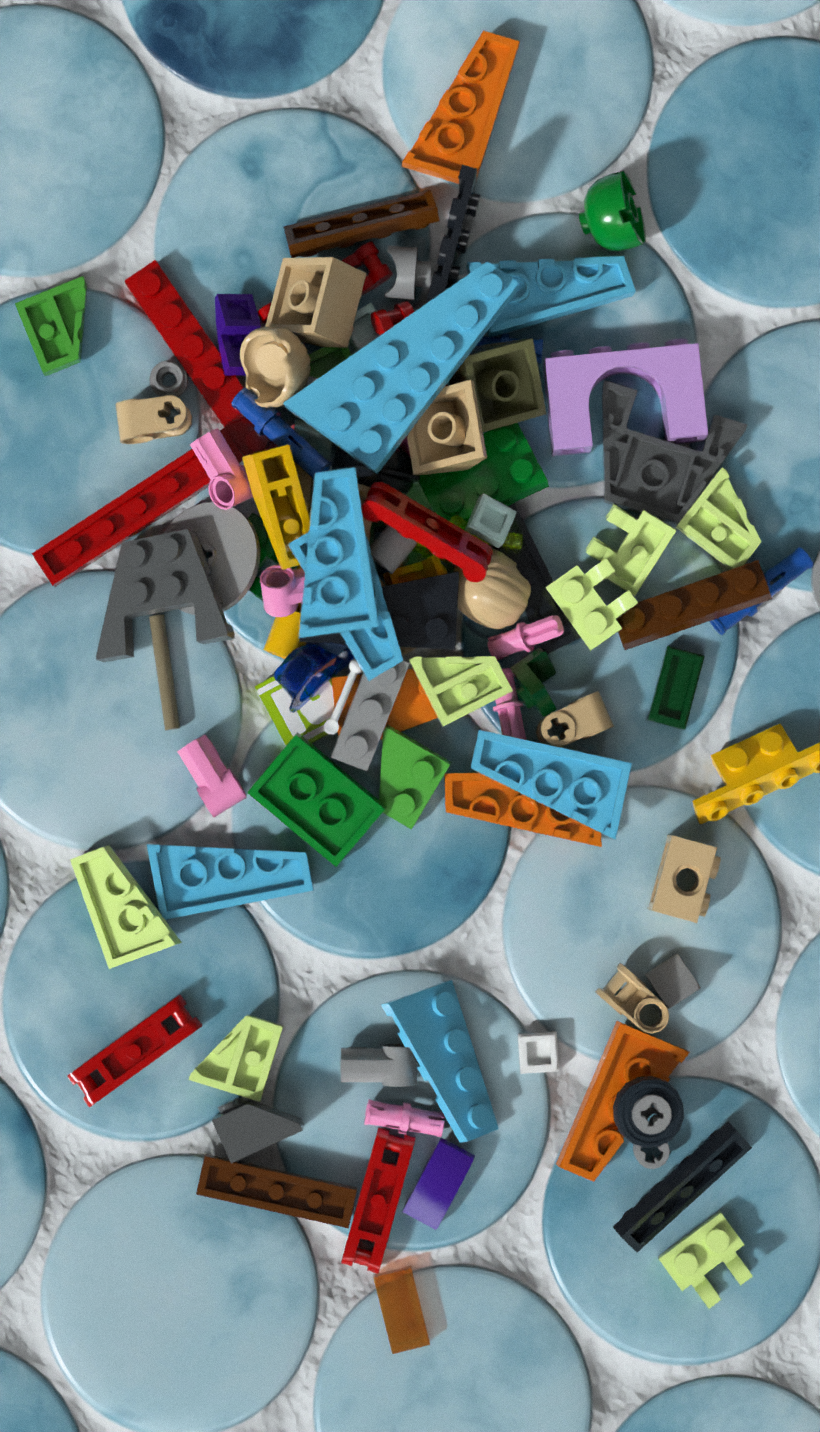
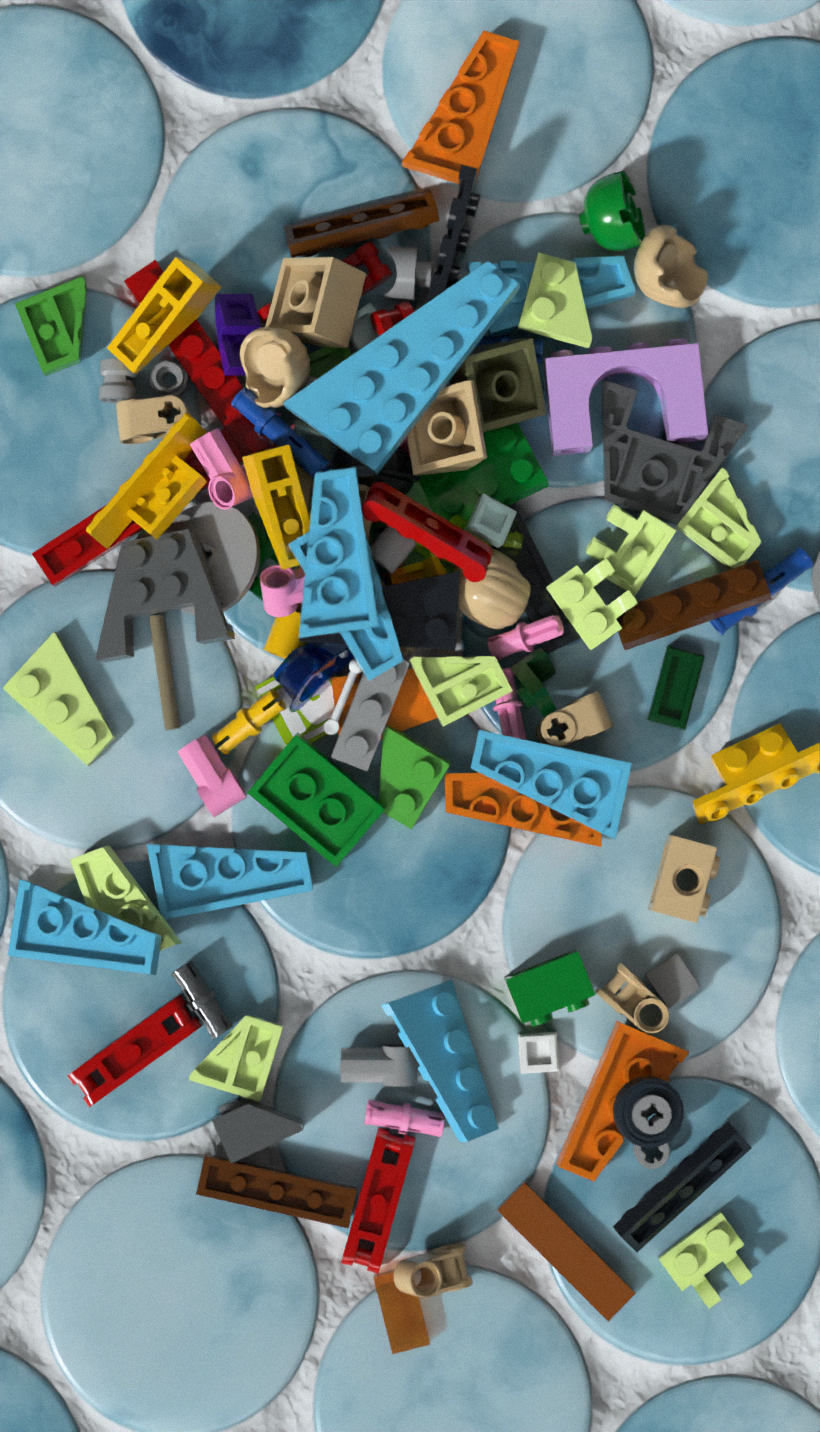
(60, 701): none -> yellowish green wing
(70, 932): none -> medium azure wing
(117, 382): none -> light grey wheel
(156, 489): none -> yellow bracket
(164, 313): none -> yellow slope
(202, 999): none -> dark grey pin
(248, 721): none -> yellow pin
(438, 1183): dark purple slope -> none
(440, 1272): none -> tan piece
(550, 987): none -> green brick
(556, 302): none -> yellowish green wing
(566, 1251): none -> dark orange tile
(668, 269): none -> tan piece

